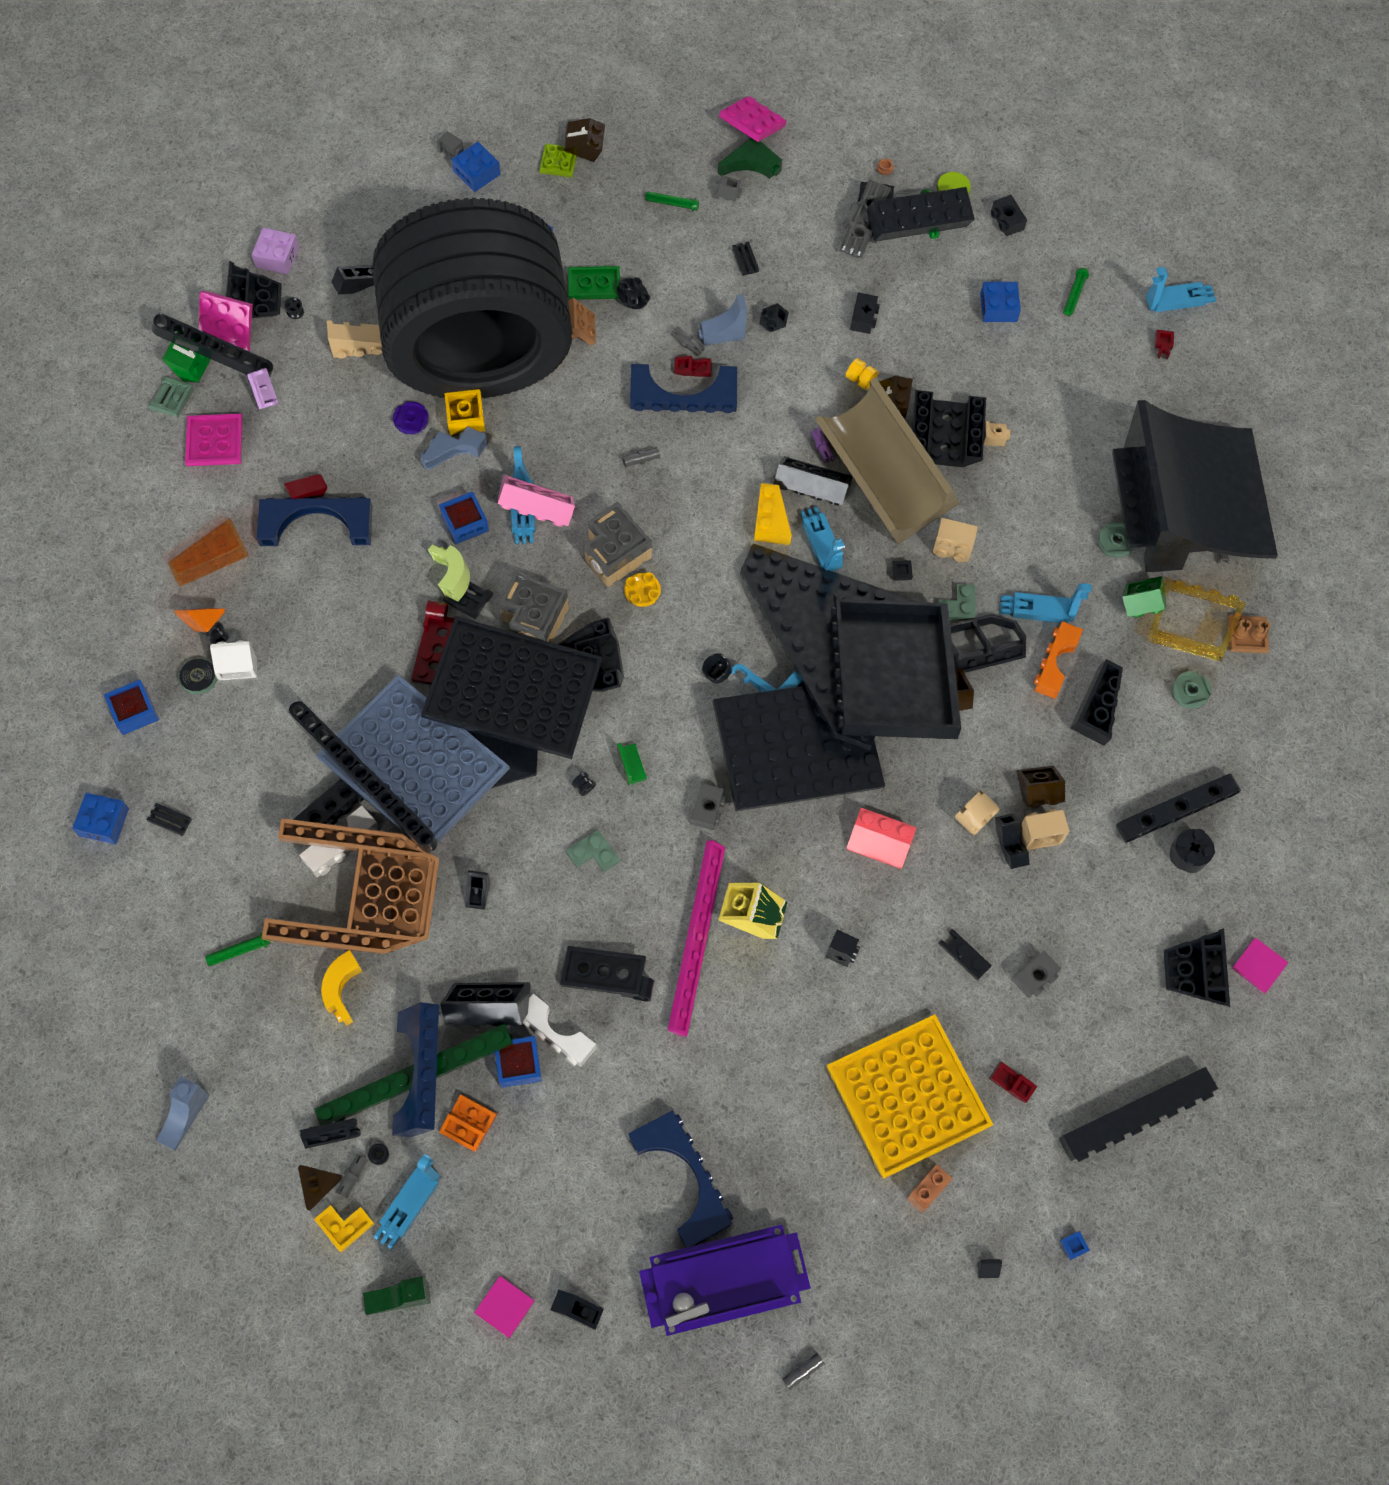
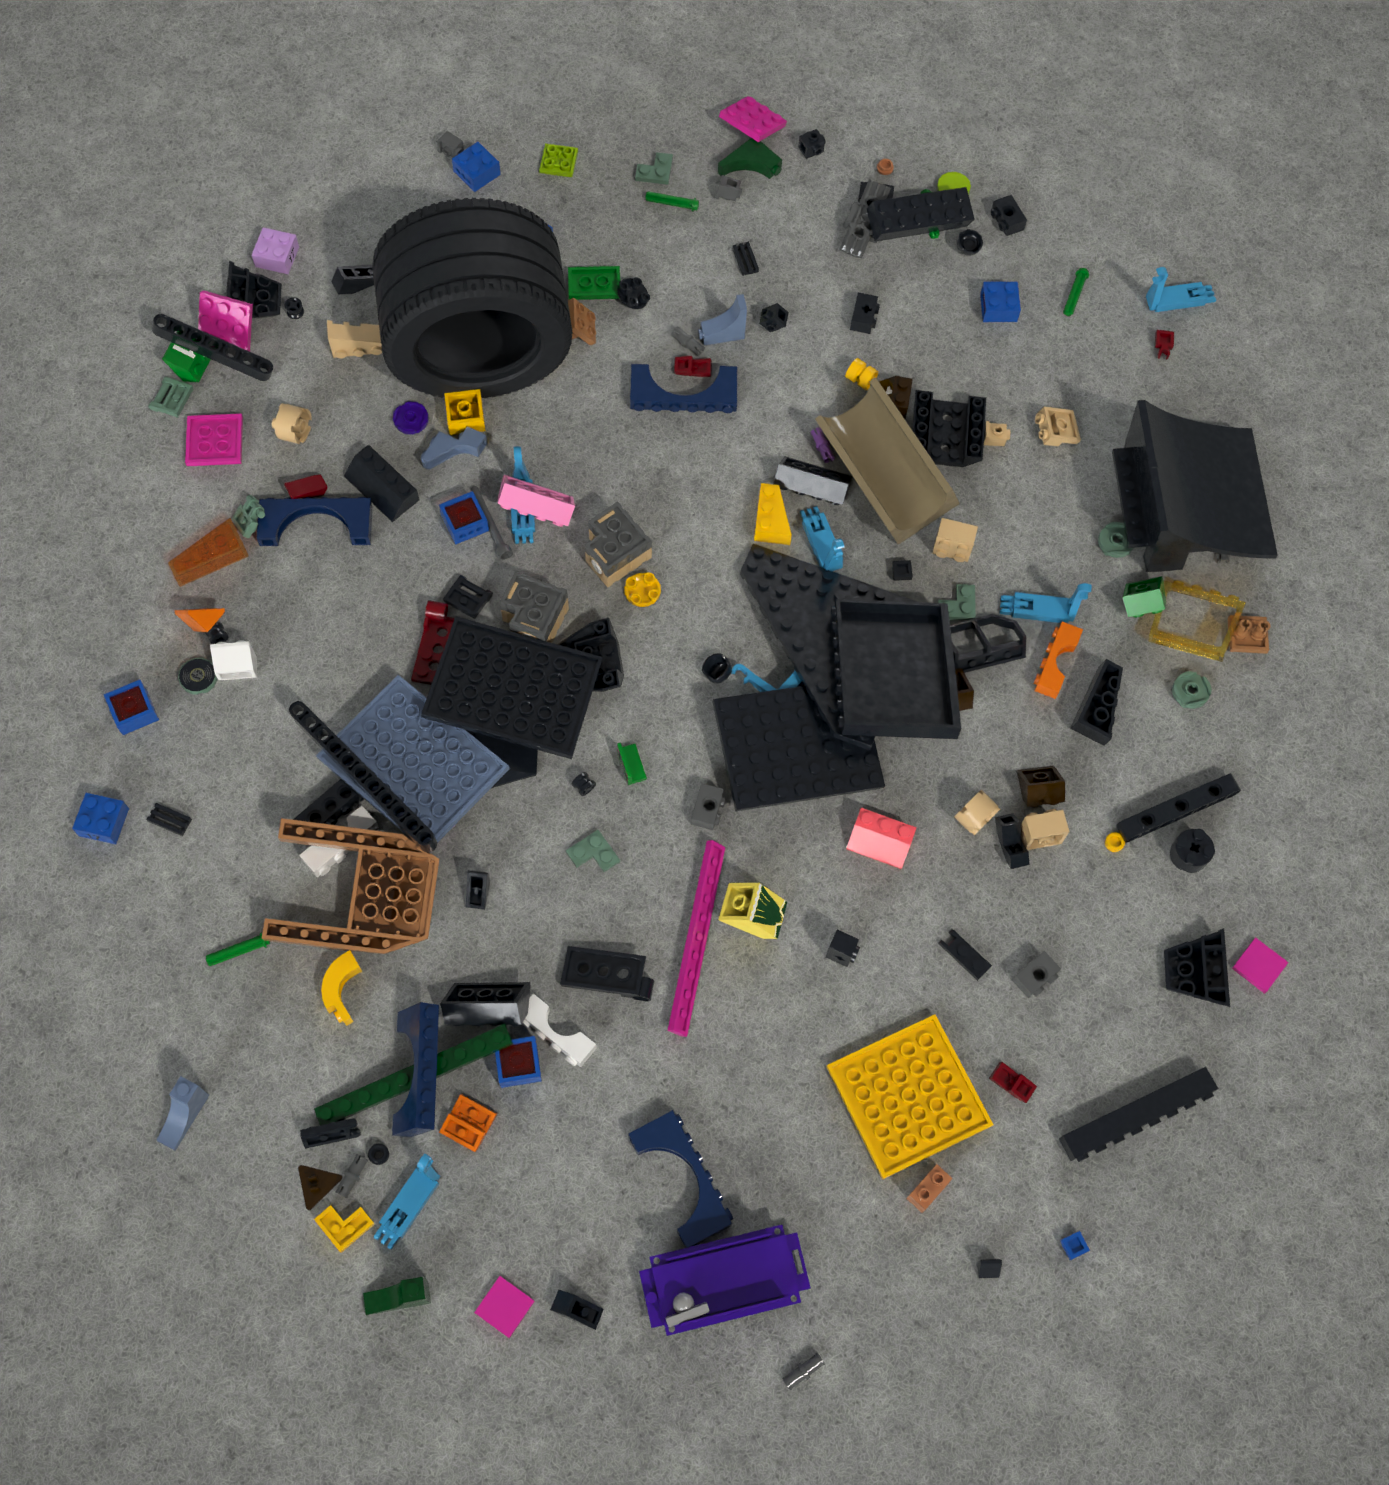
(246, 516): none -> sand green plate
(262, 388): lavender hinge -> none
(292, 423): none -> tan brick
(381, 483): none -> black slope
(458, 575): yellowish green arch -> none
(503, 550): none -> dark grey piece
(584, 138): dark brown slope -> none
(641, 457): dark grey pin -> none
(658, 173): none -> sand green plate
(811, 143): none -> black brick
(969, 242): none -> black hair
(1057, 426): none -> tan plate
(1114, 842): none -> yellow tile

